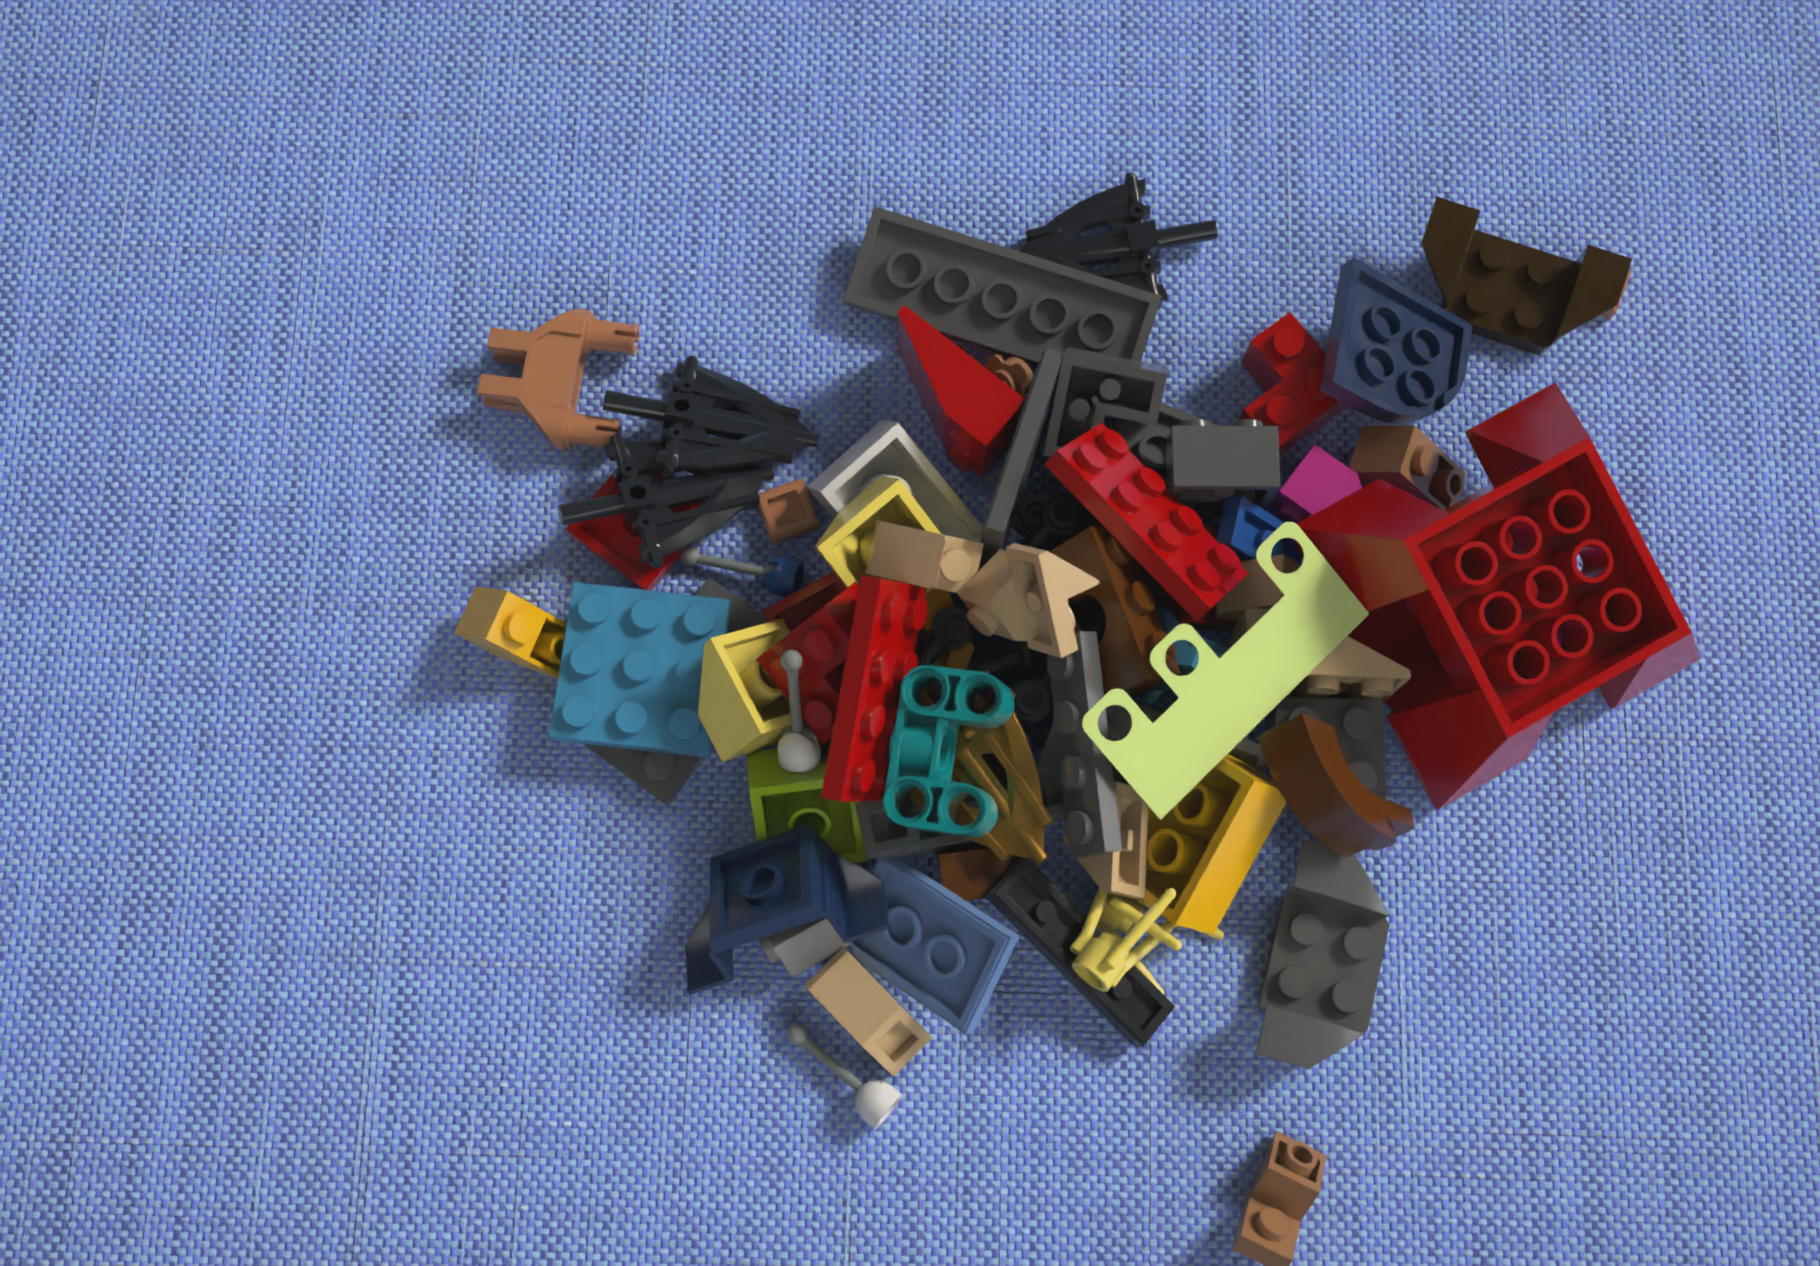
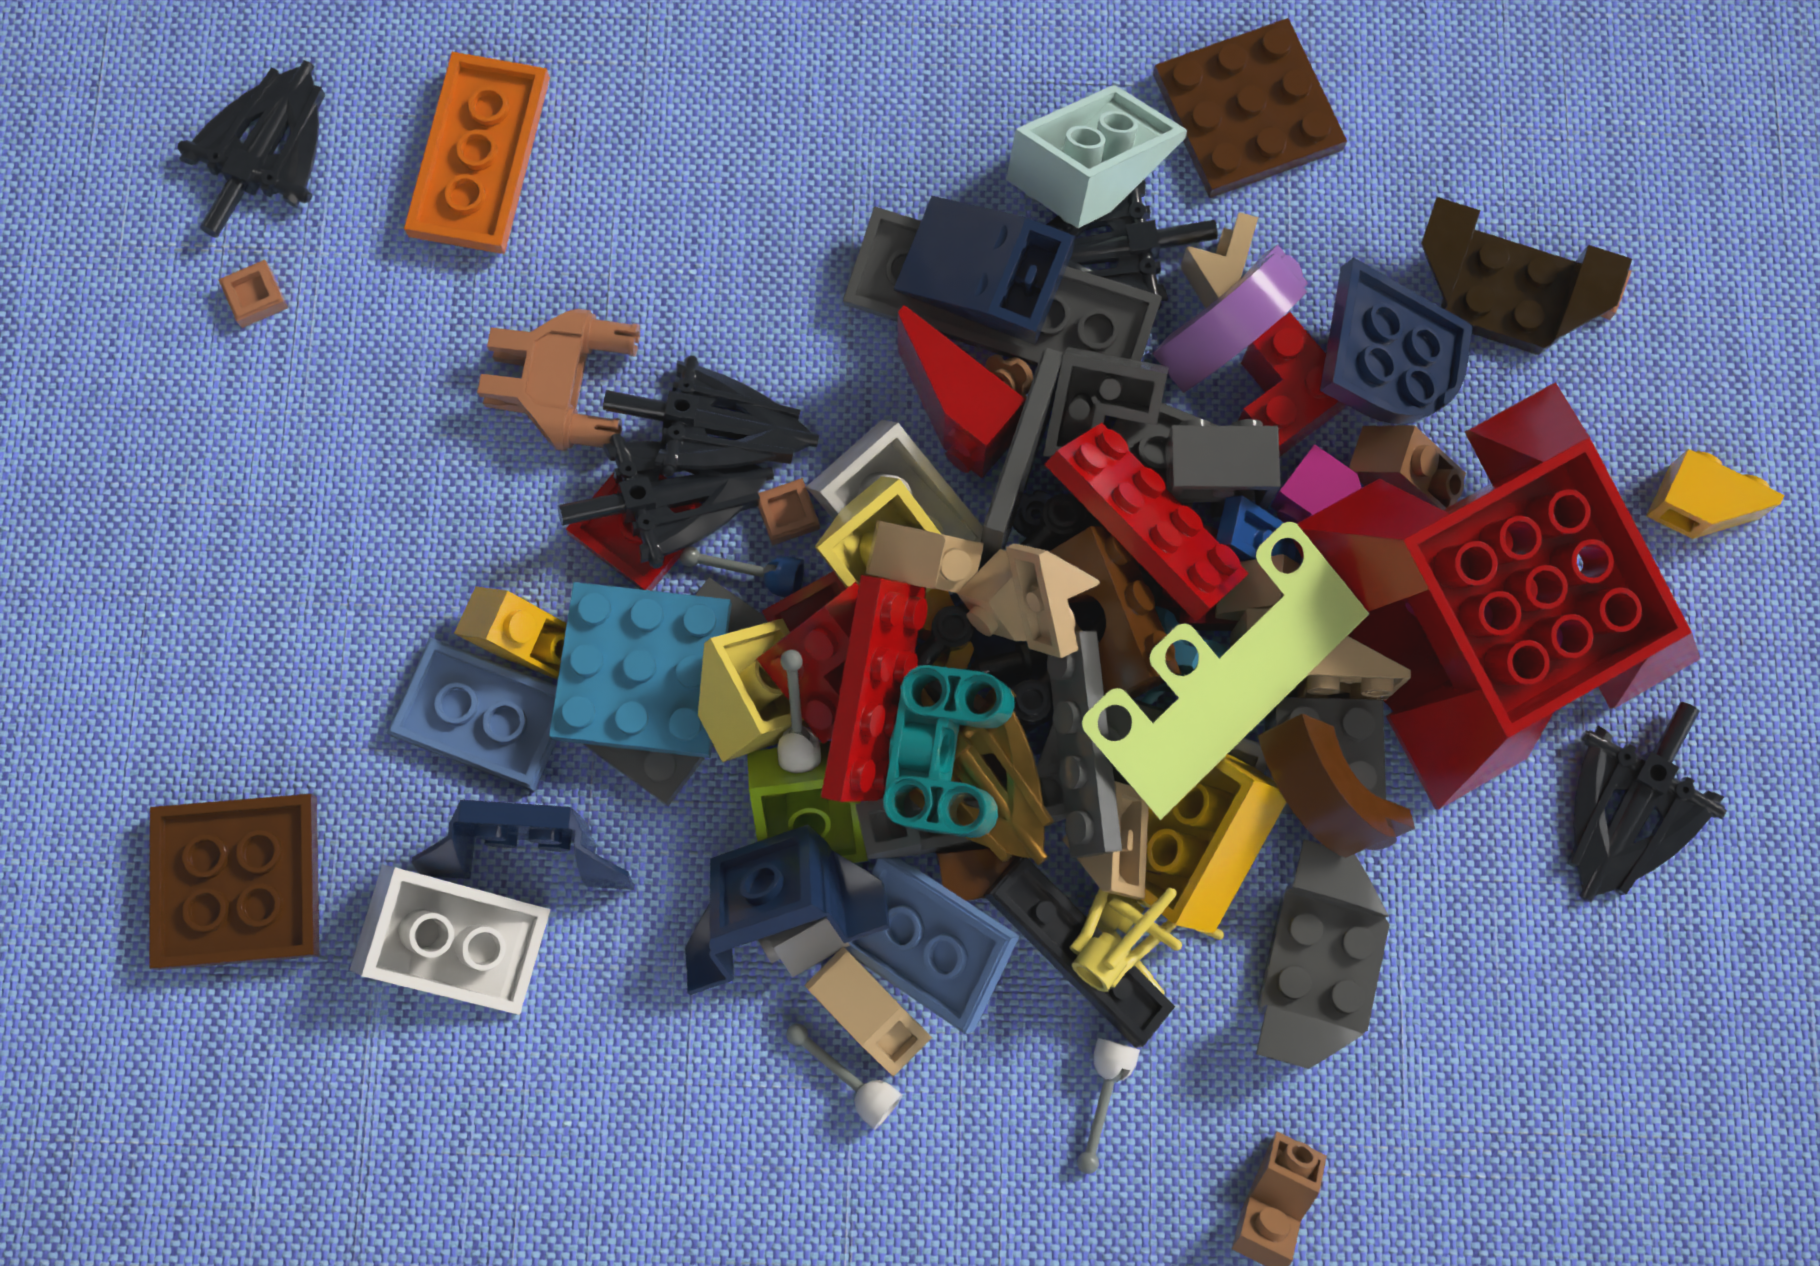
(233, 882): none -> reddish brown plate
(253, 293): none -> nougat tile
(279, 103): none -> black bar
(449, 940): none -> white slope
(477, 153): none -> orange plate
(478, 714): none -> medium blue tile
(503, 825): none -> dark blue piece
(986, 266): none -> dark blue slope
(1090, 153): none -> light aqua slope
(1114, 1064): none -> hinge
(1217, 272): none -> tan slope
(1233, 319): none -> medium lavender arch
(1249, 107): none -> reddish brown plate
(1607, 853): none -> black bar
(1706, 497): none -> yellow slope

